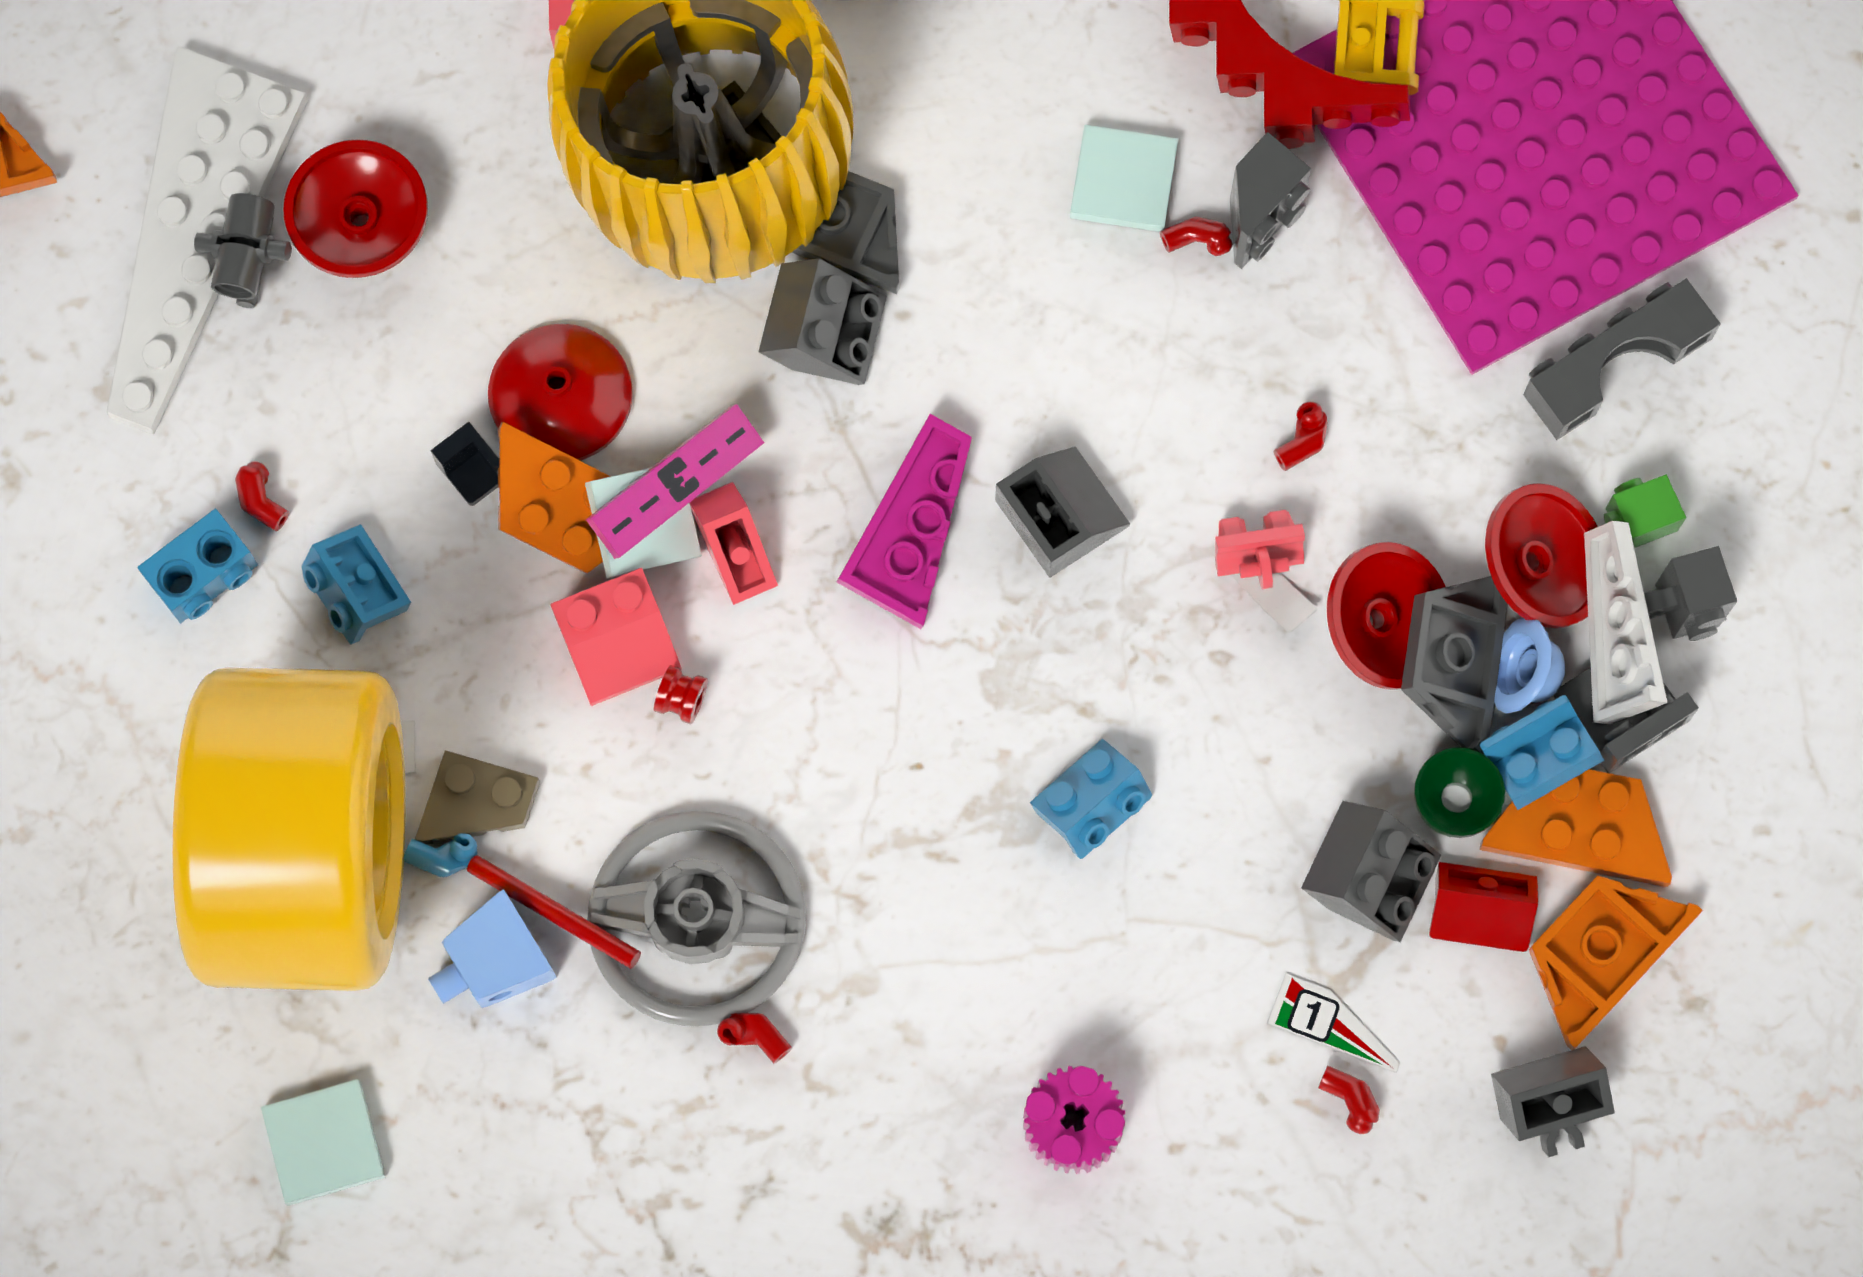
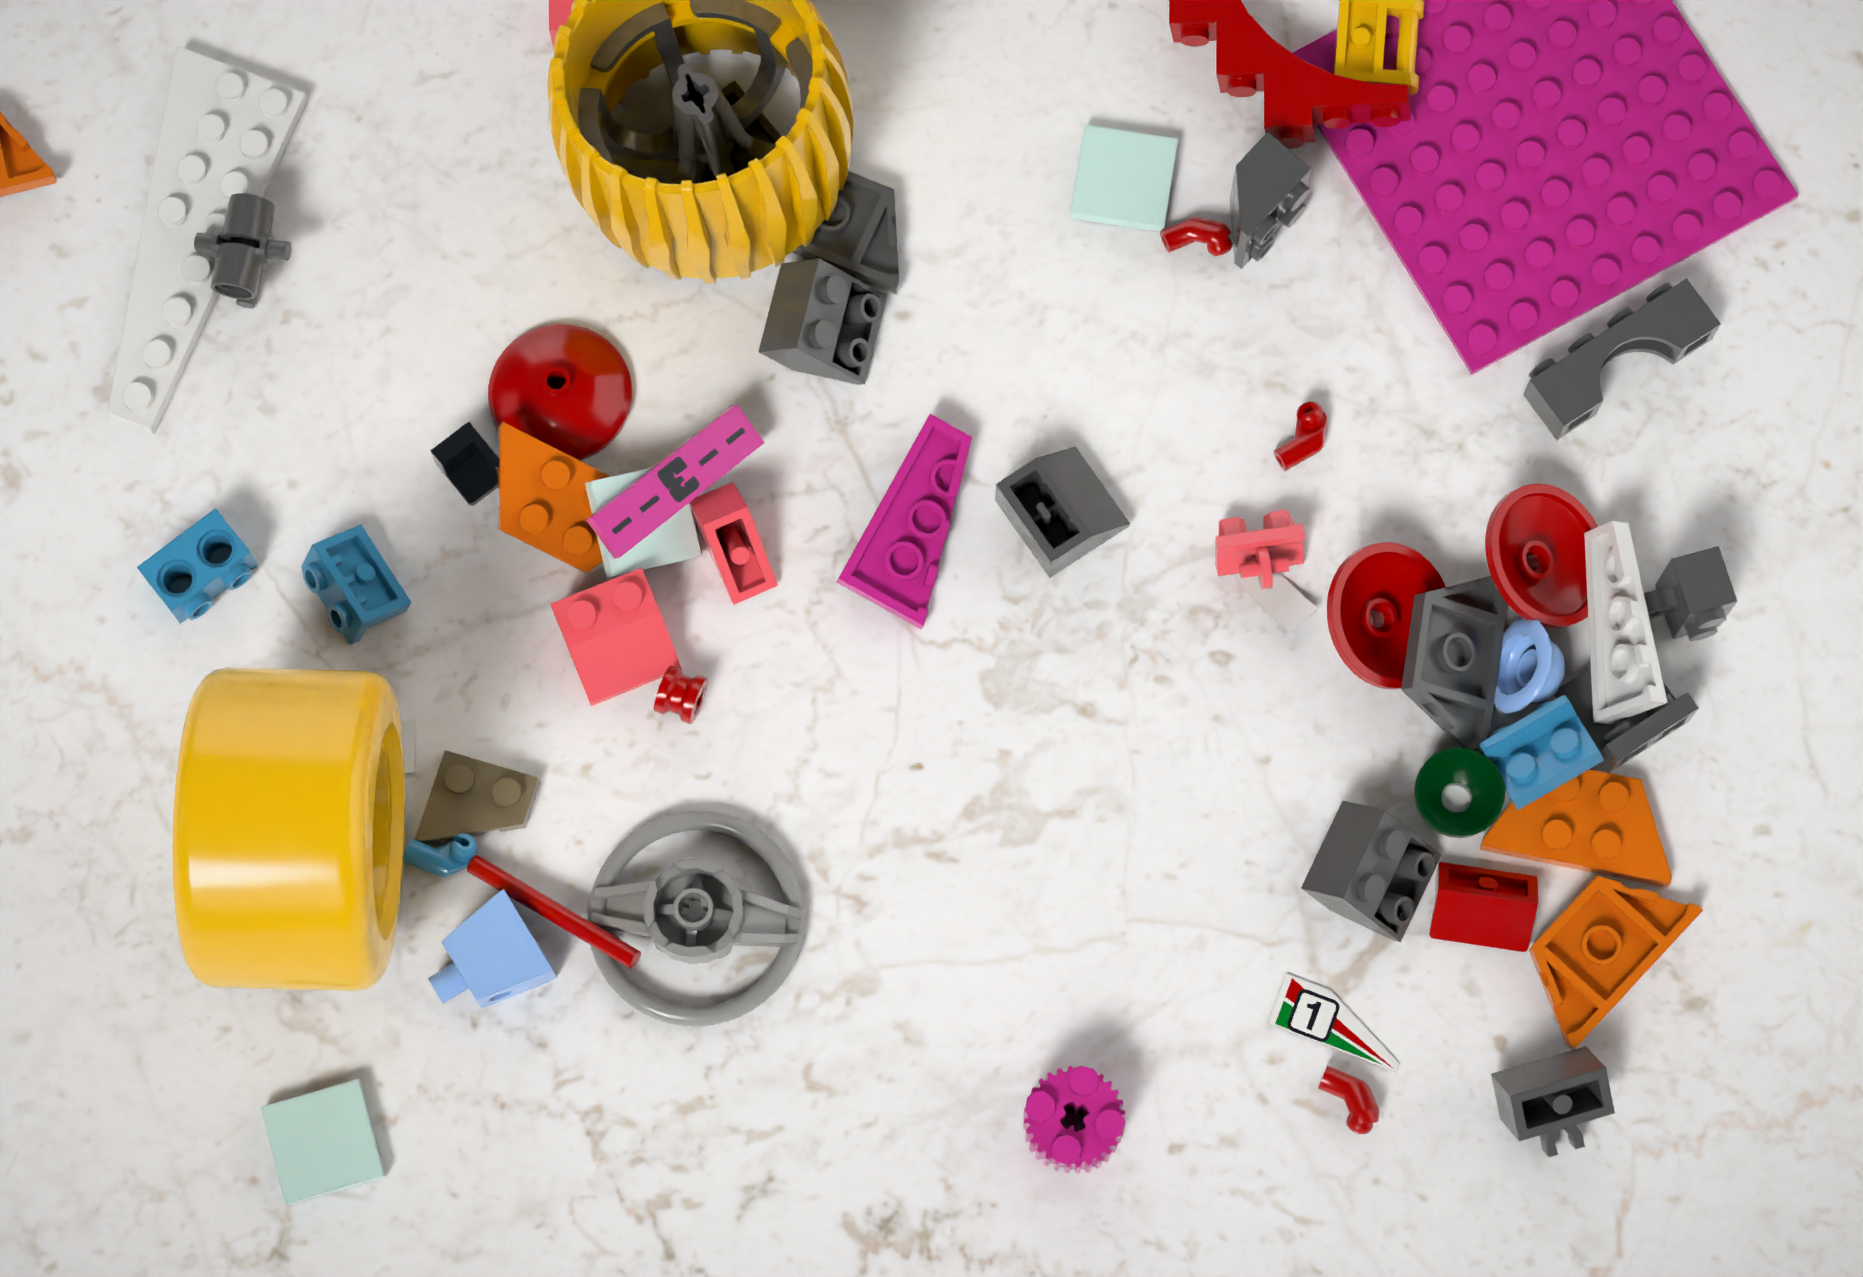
(252, 496): red arm -> none
(350, 182): red dish -> none
(754, 1030): red arm -> none
(1092, 798): dark azure bracket -> none
(1647, 507): bright green brick -> none

